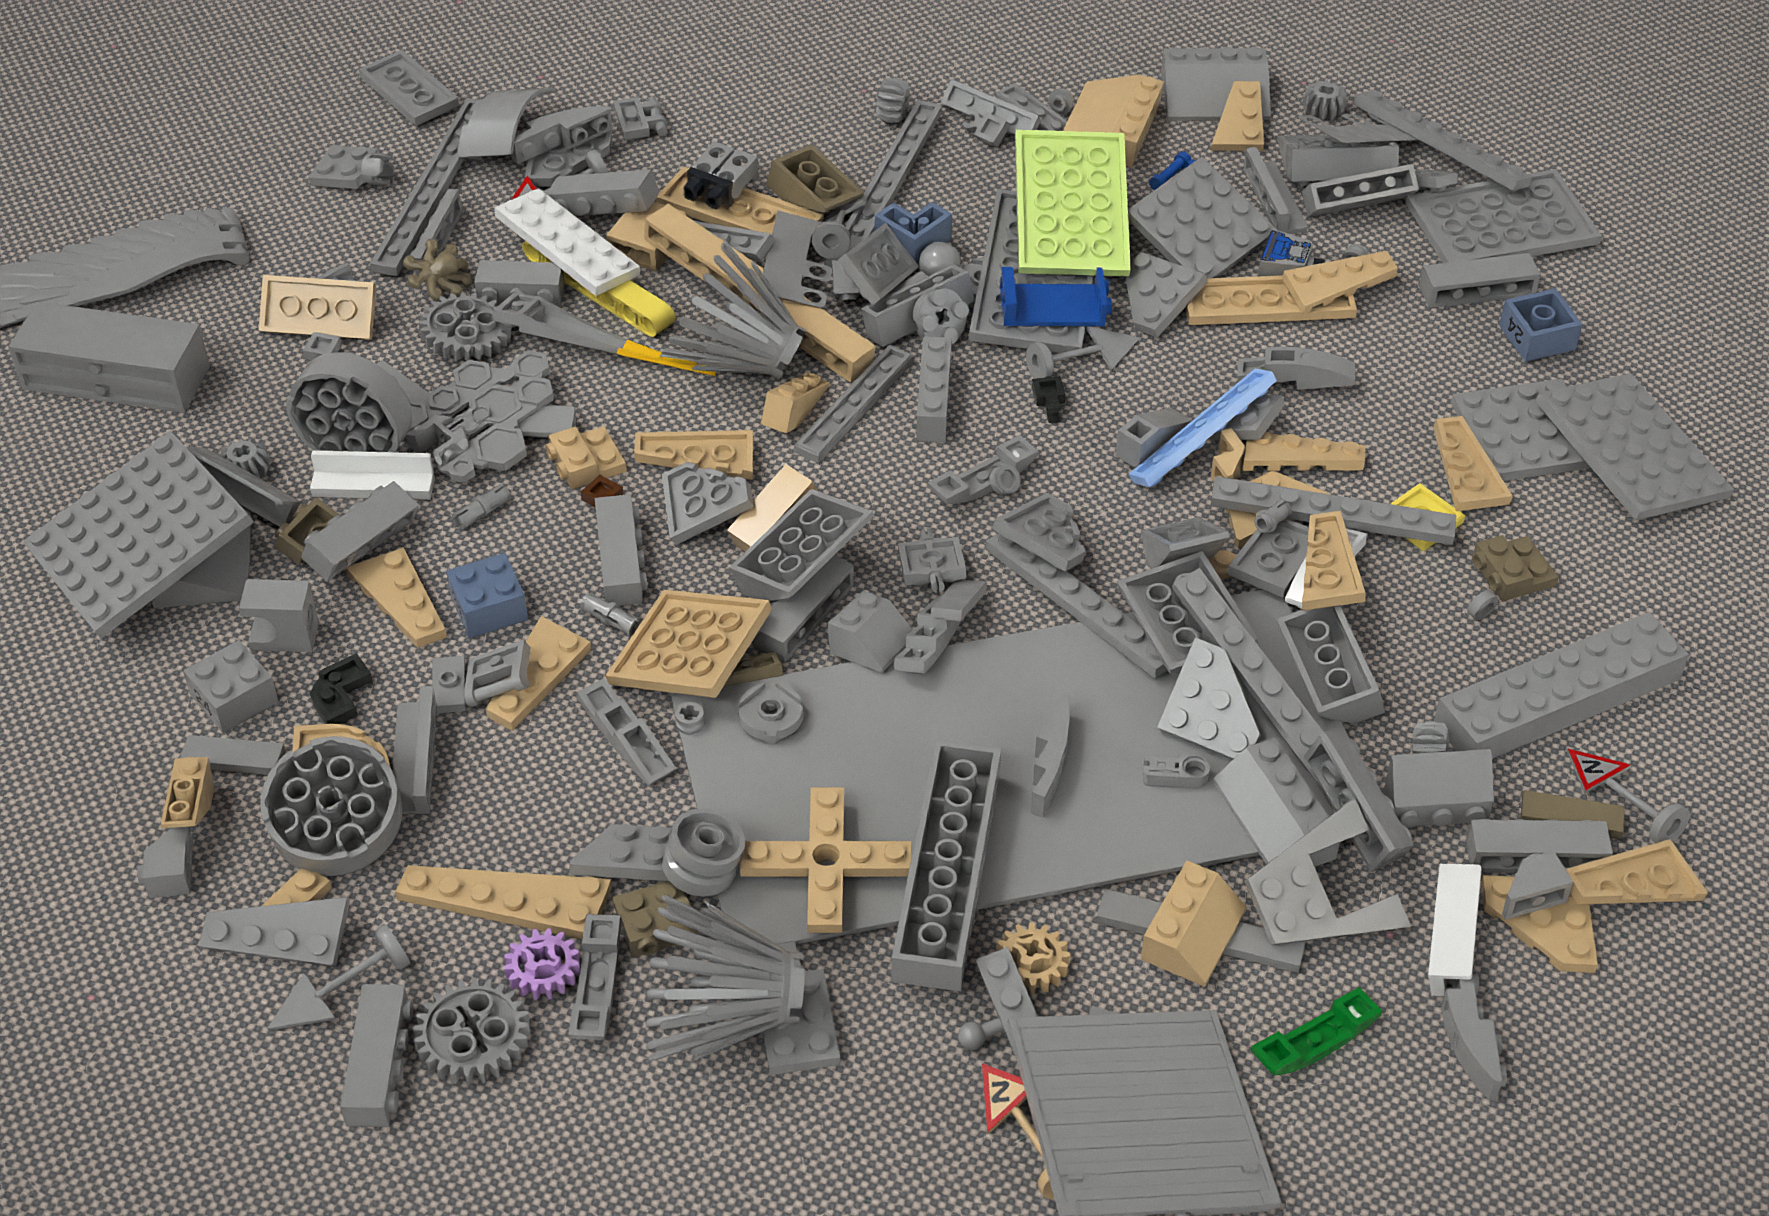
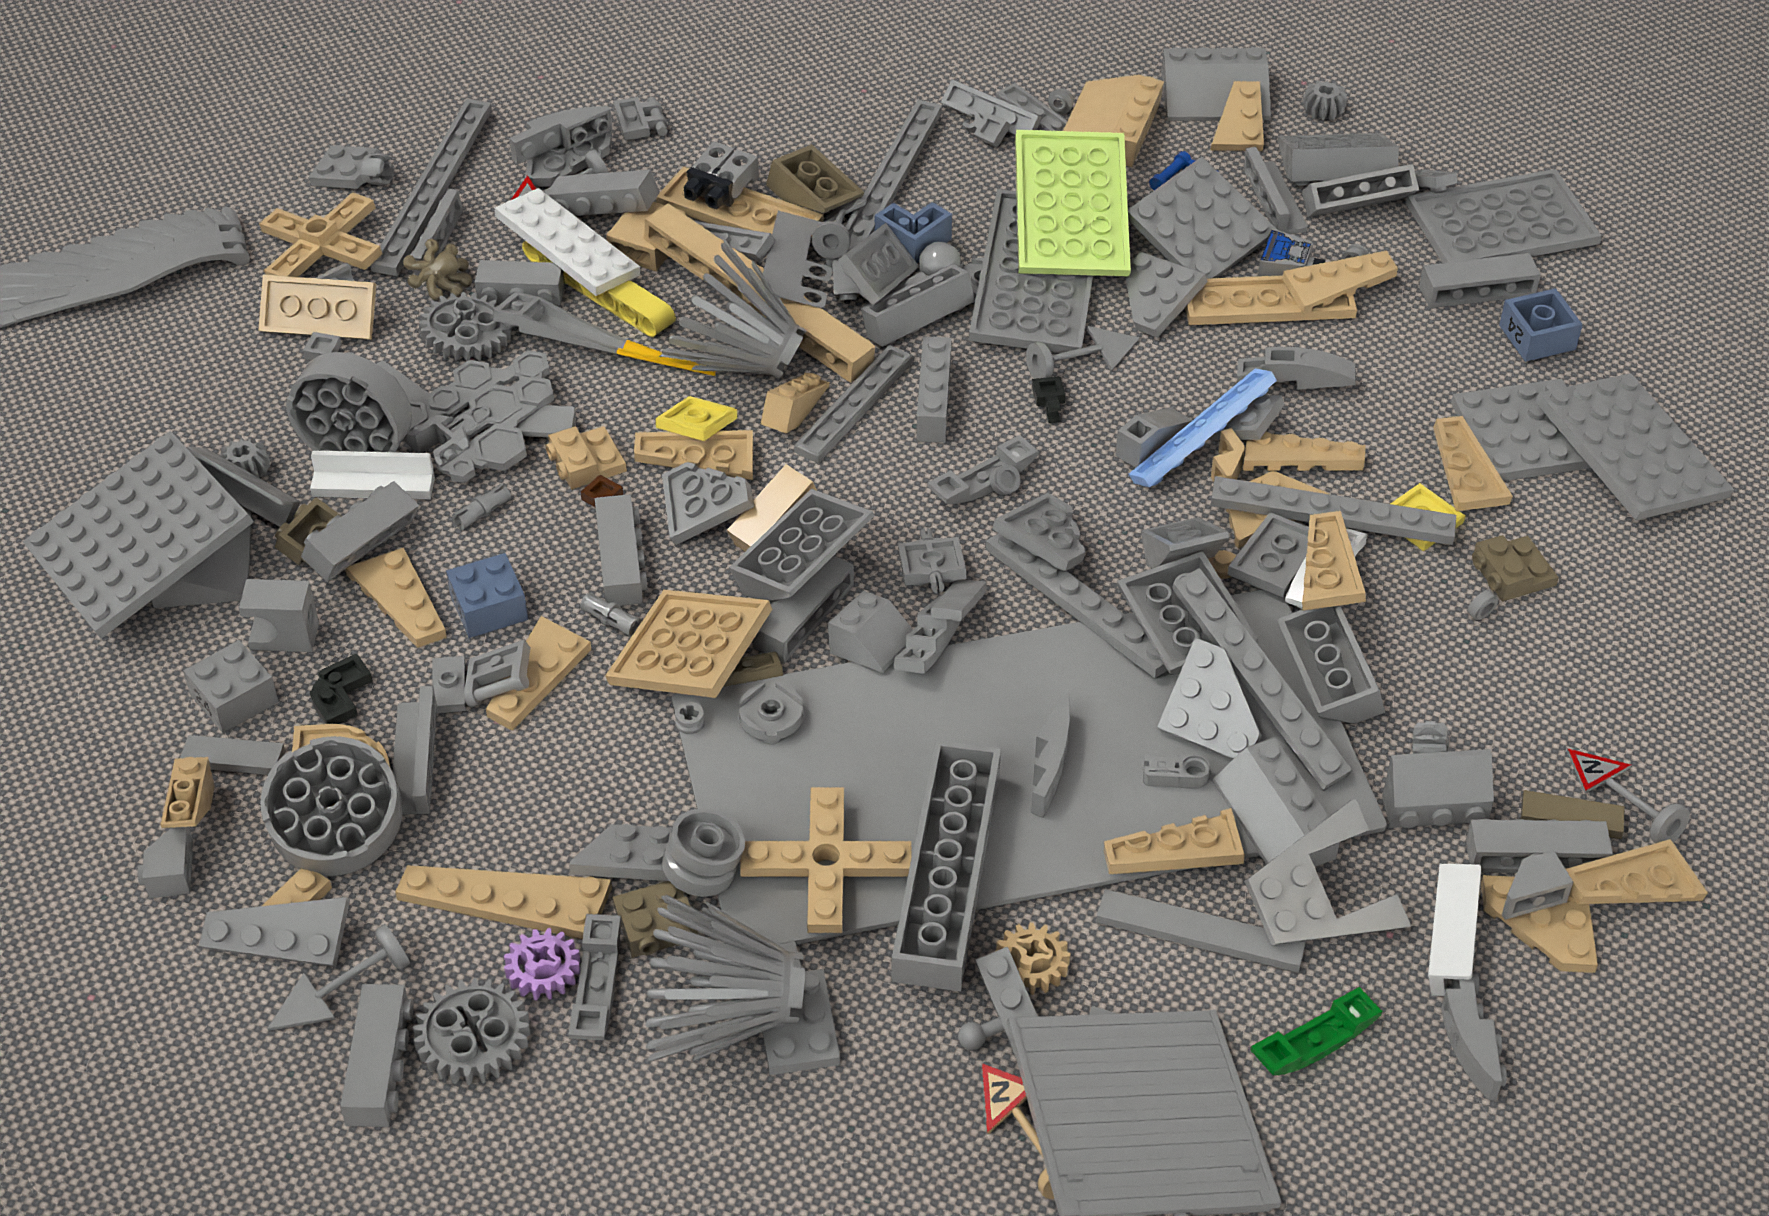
(109, 356): light grey brick -> none
(321, 237): none -> tan piece
(409, 87): light grey plate -> none
(495, 123): light grey panel -> none
(625, 732): light grey slope -> none
(696, 418): none -> light yellow tile
(893, 100): light grey gear -> none
(936, 301): light grey plate -> none
(1054, 302): blue panel -> none
(1188, 846): none -> tan wing
(1193, 924): tan slope -> none
(1267, 520): light grey pin -> none
(1343, 777): light grey slope -> none
(1363, 132): light grey piece -> none
(1442, 140): light grey plate -> none
(1562, 687): light grey brick -> none

